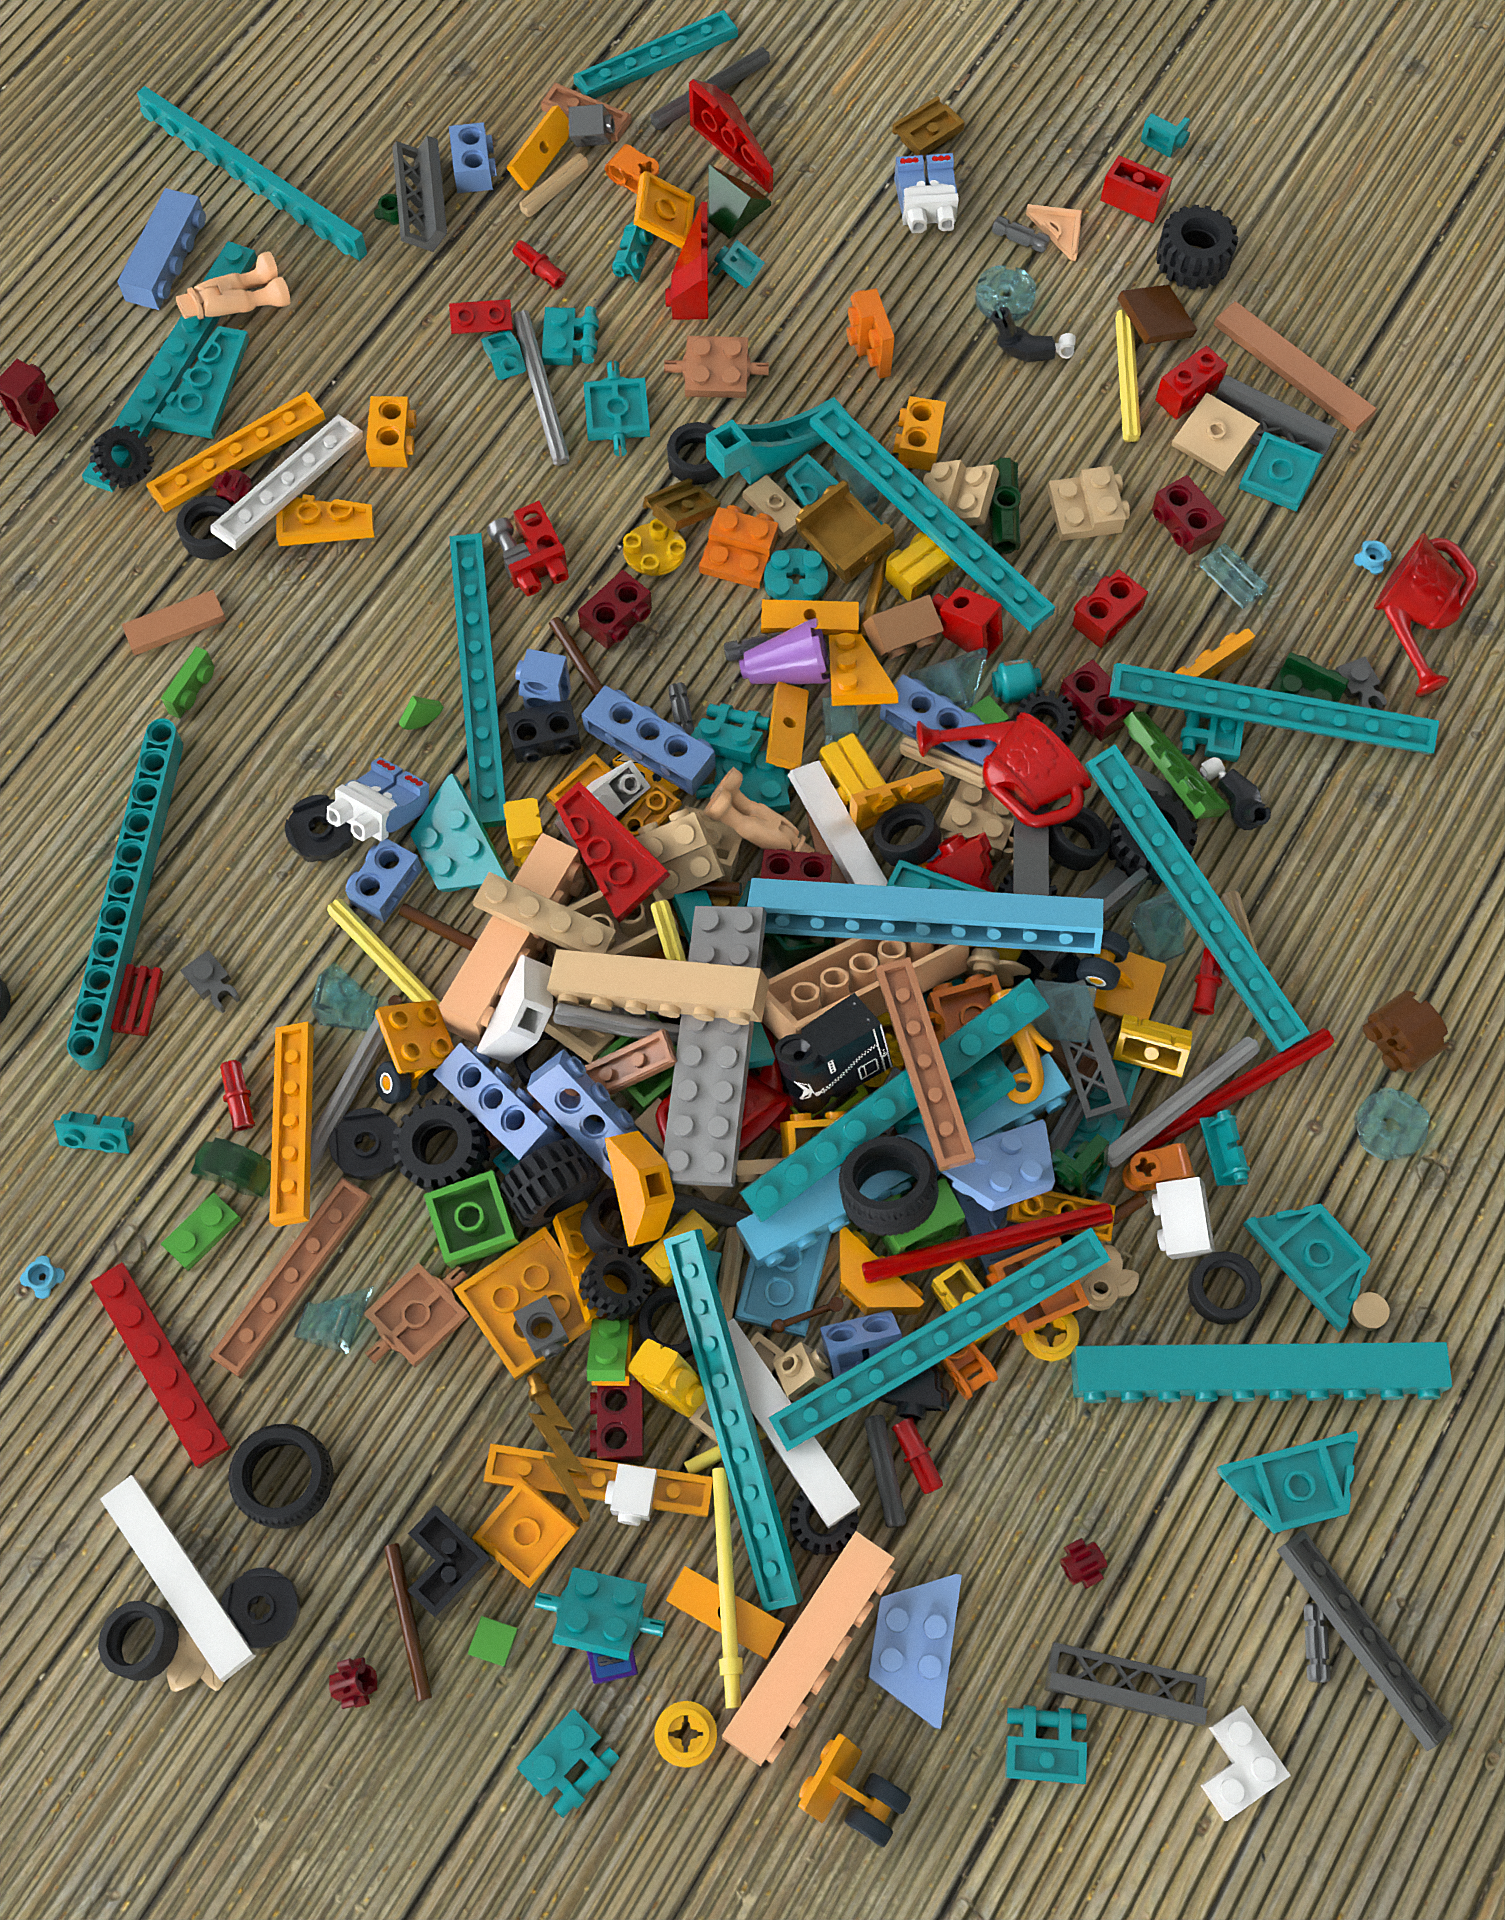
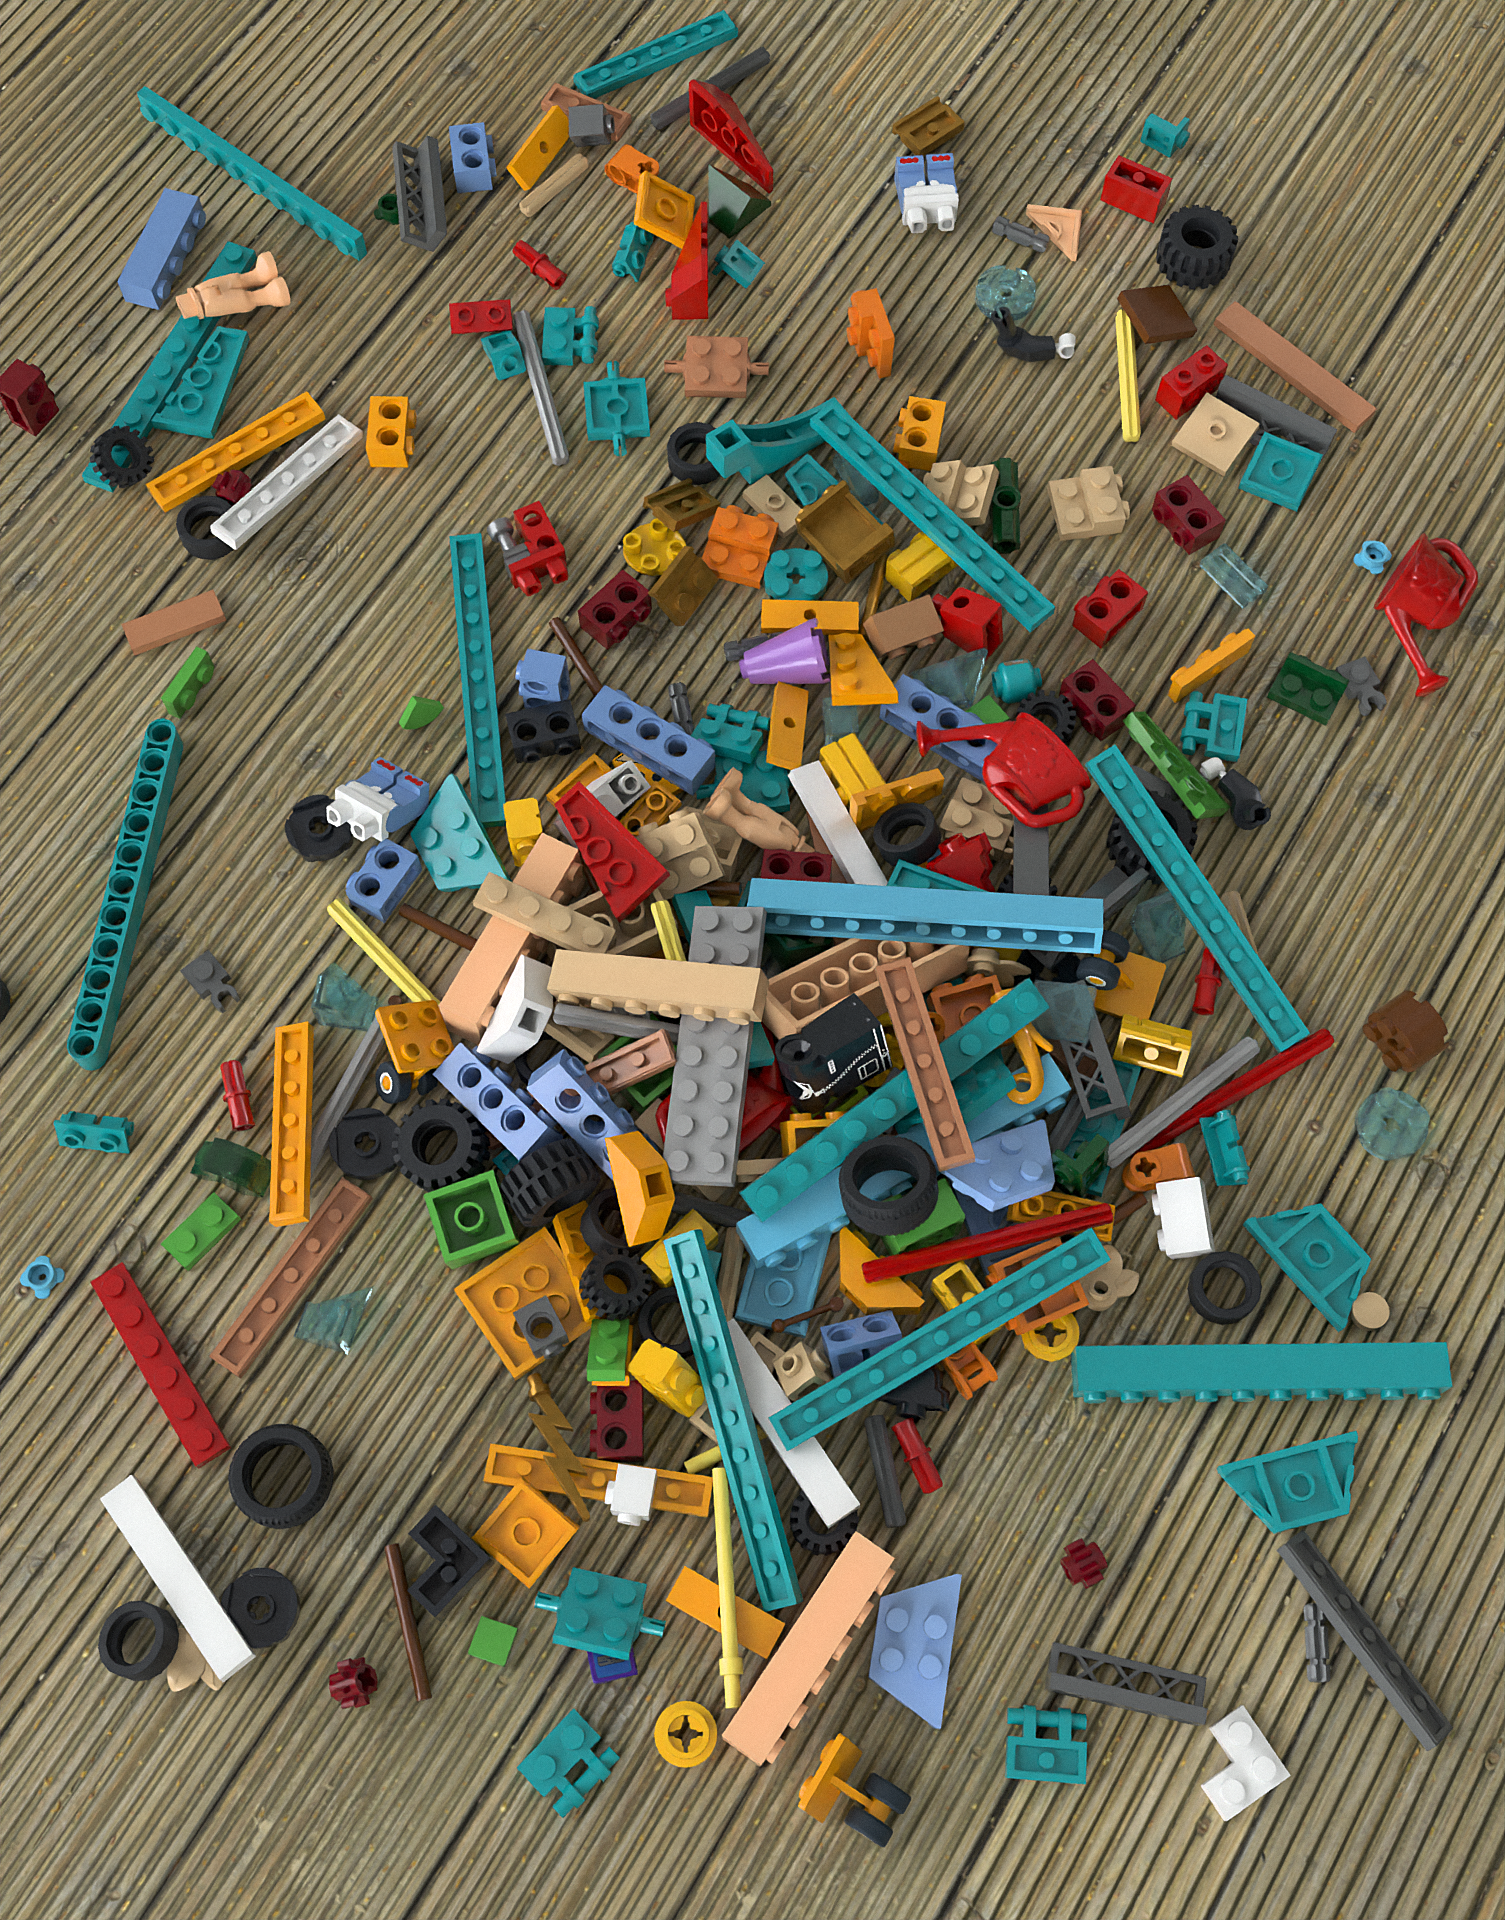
(124, 996): red tile -> none
(318, 521): light orange wing -> none
(416, 1314): nougat plate -> none
(683, 586): none -> pearl gold plate
(944, 762): tan axle -> none
(1071, 855): black tyre -> none
(1273, 708): teal plate -> none

